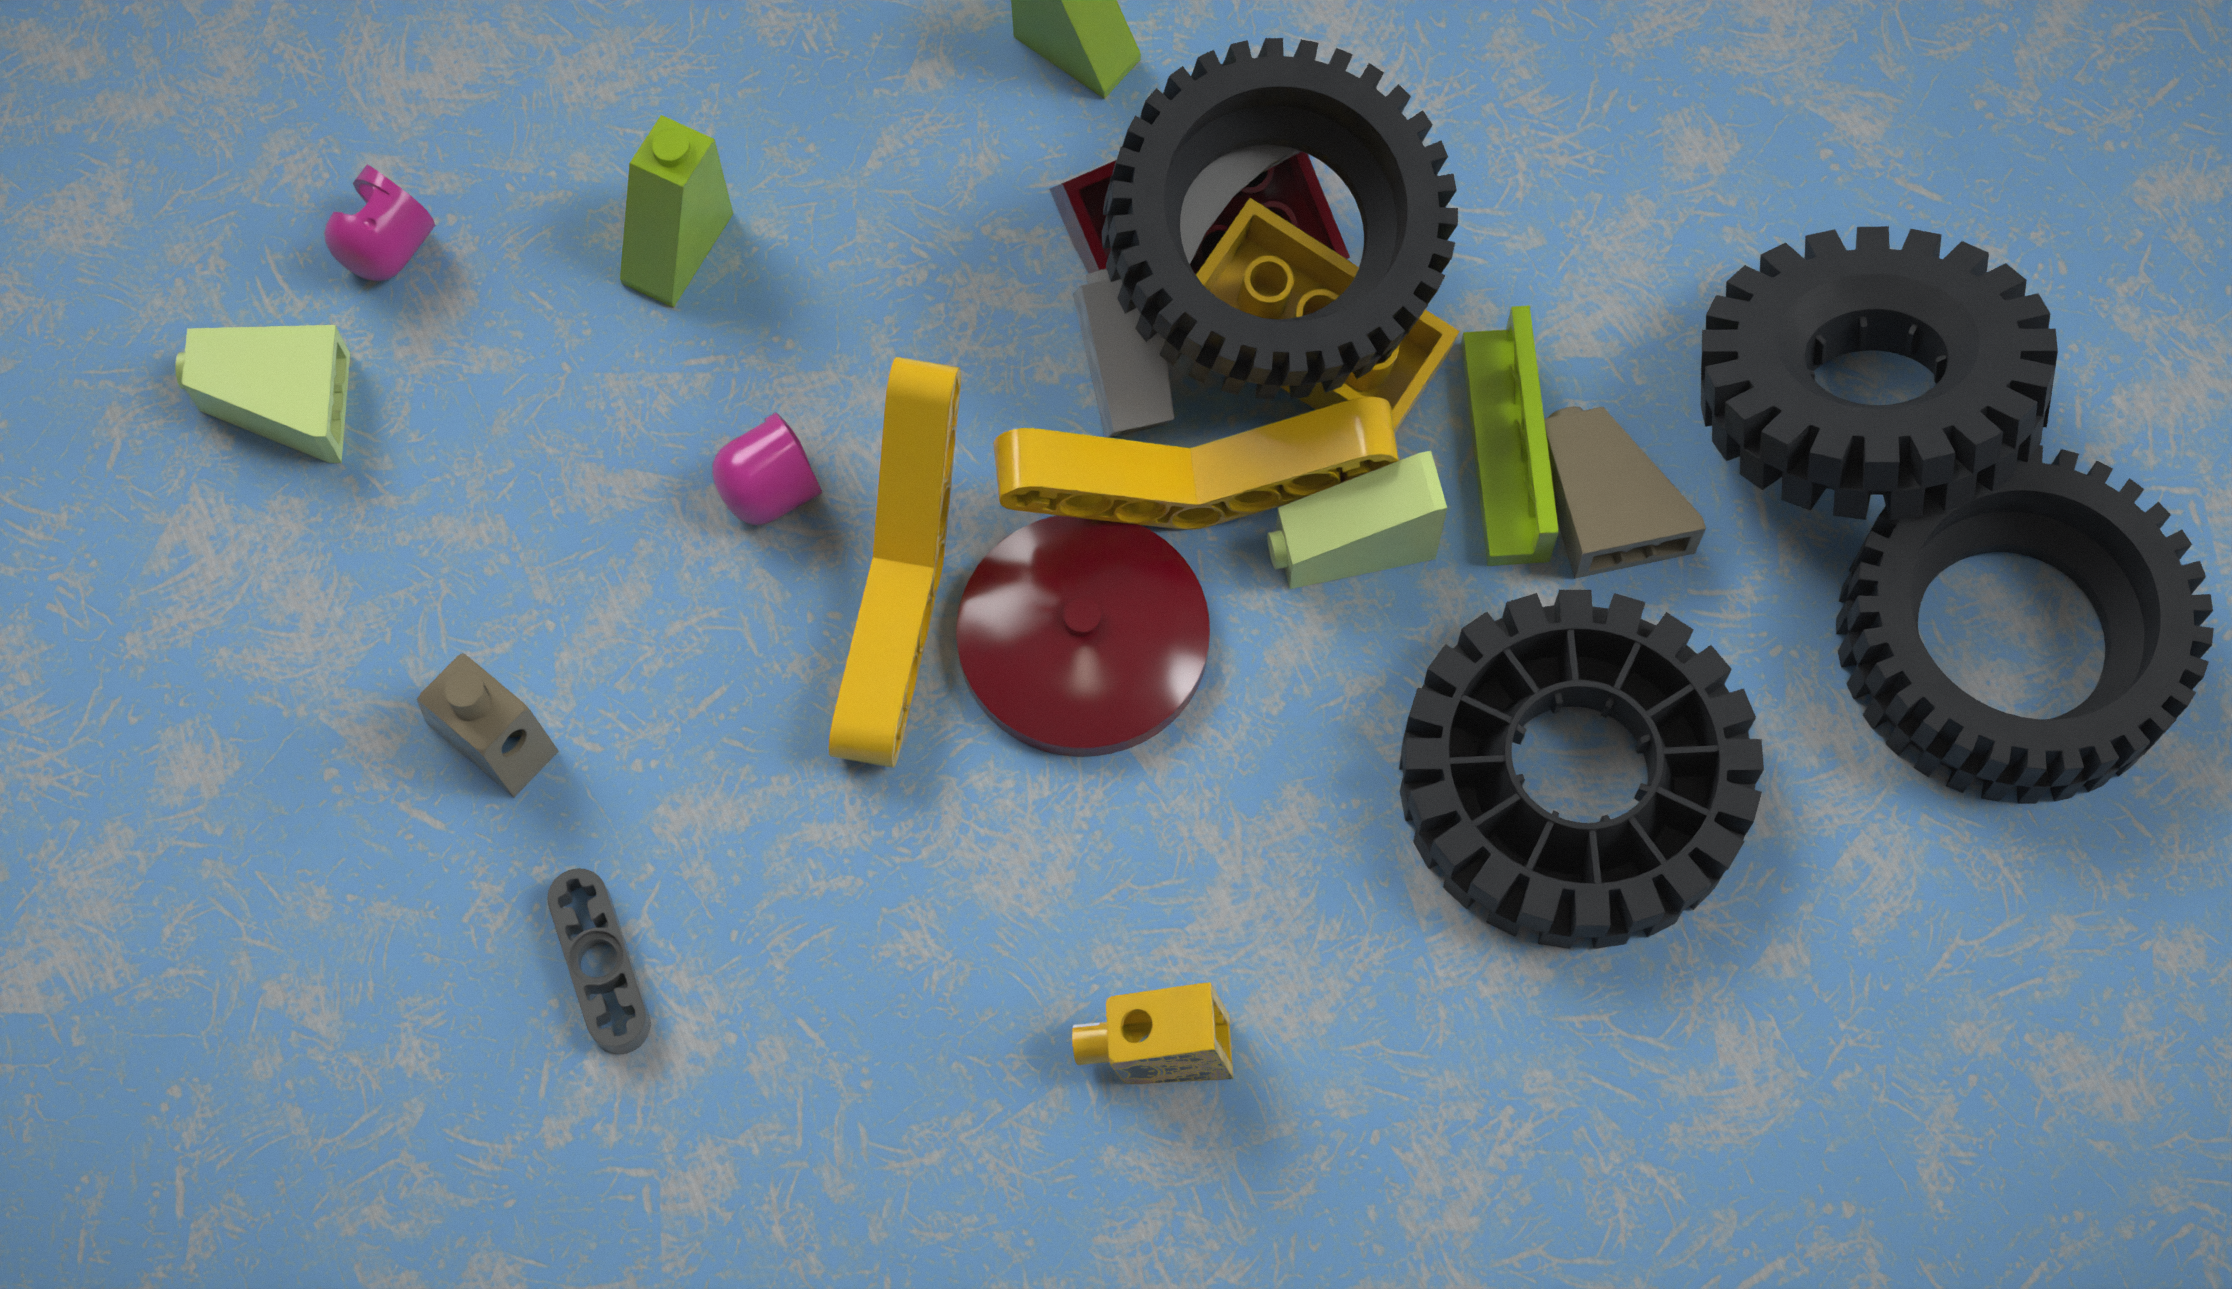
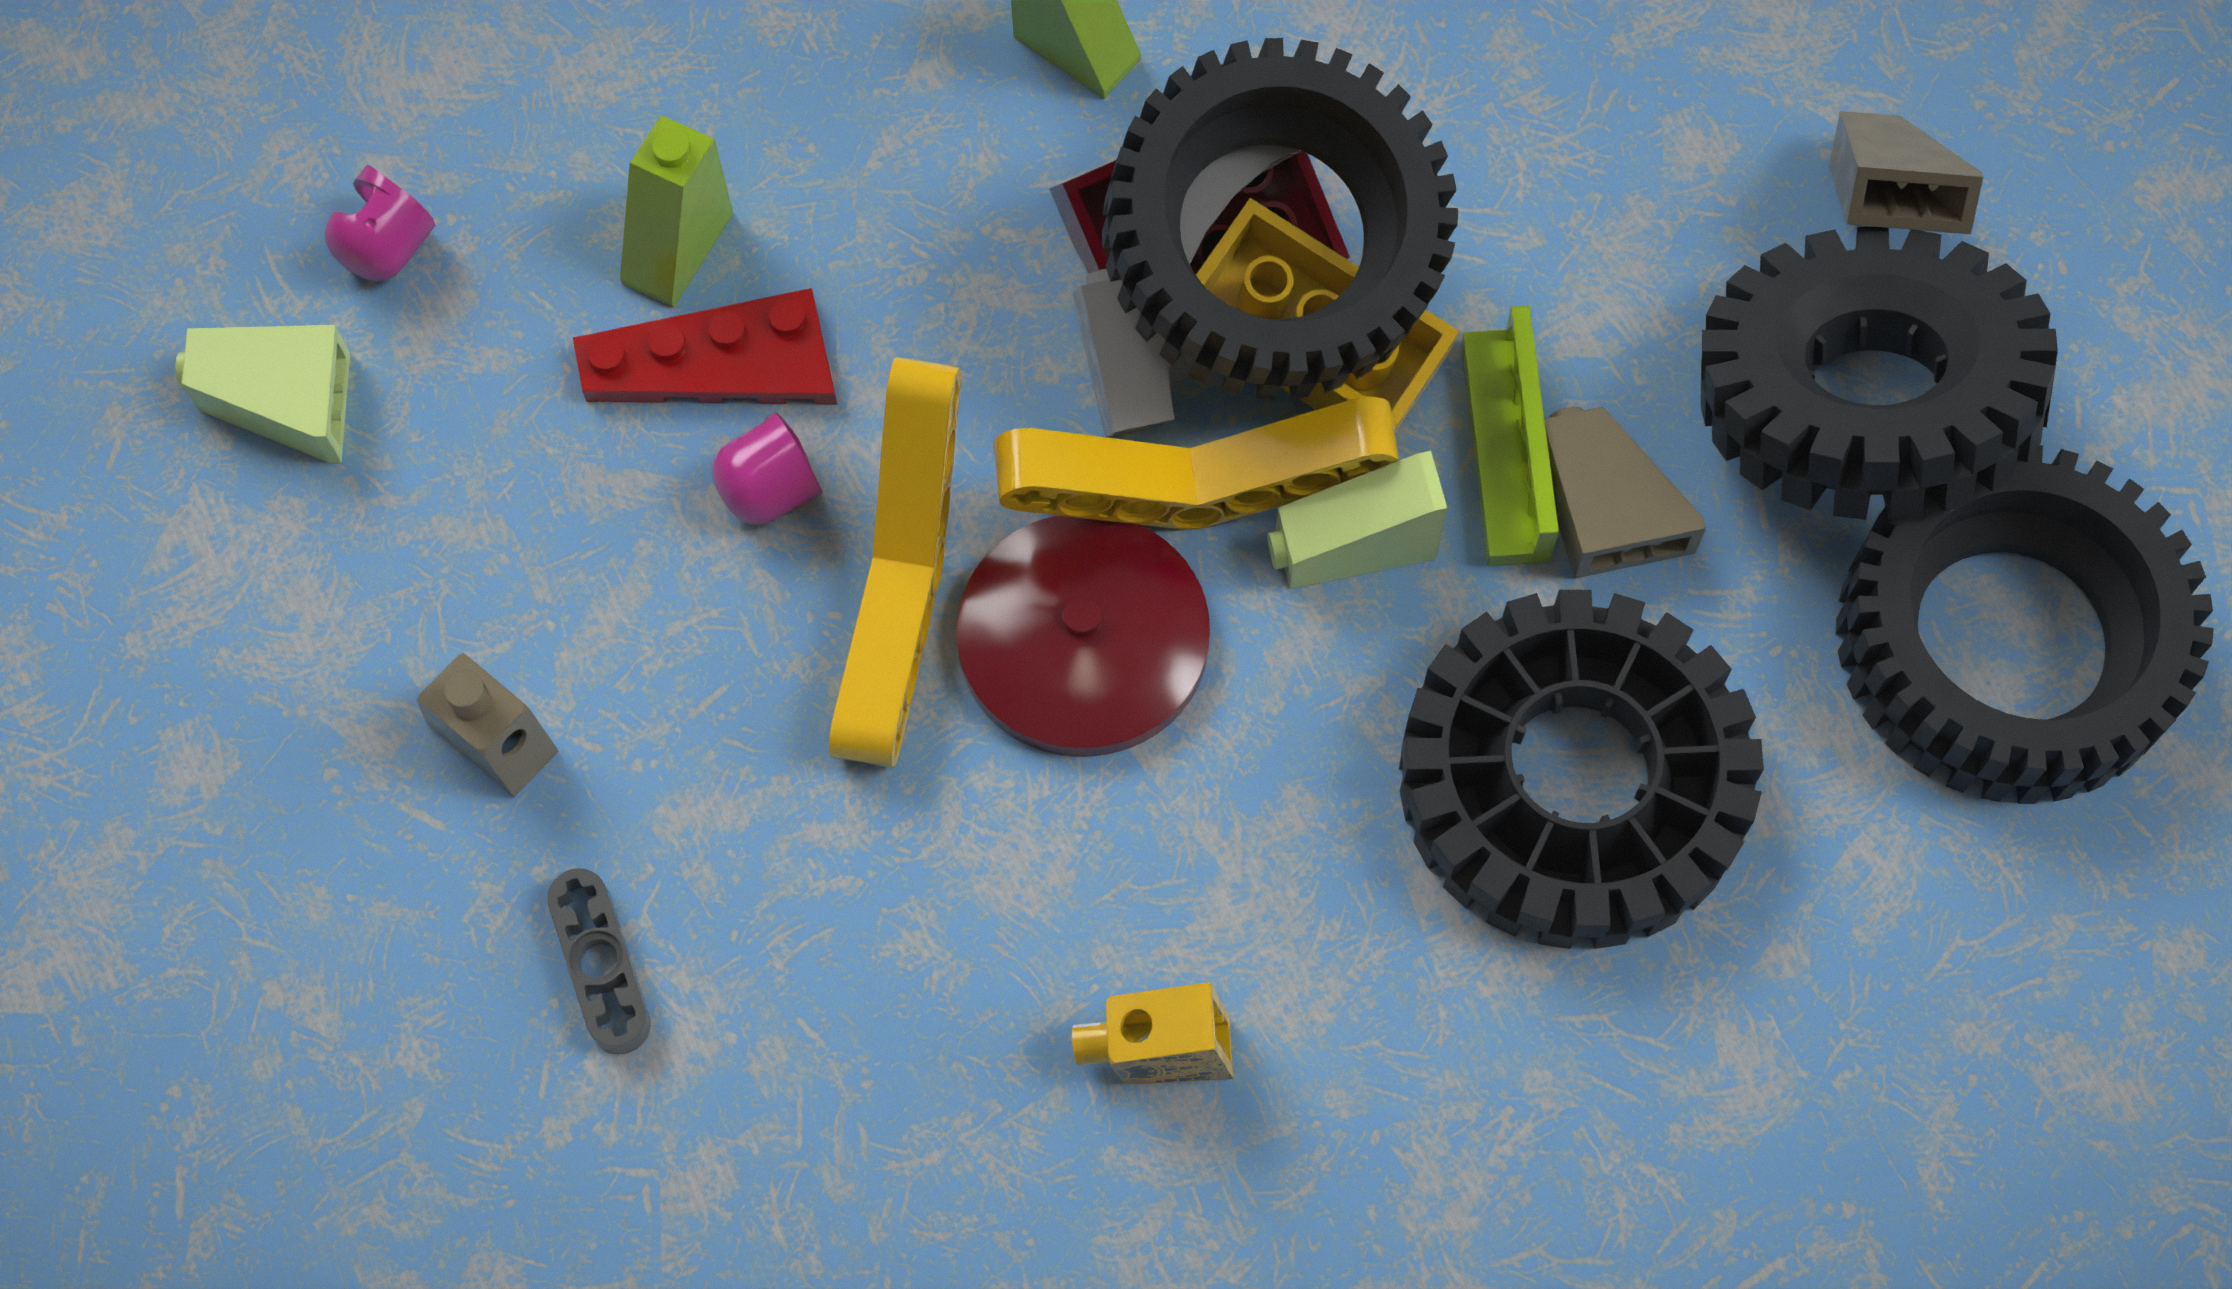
(737, 350): none -> red wing
(1901, 176): none -> dark tan slope

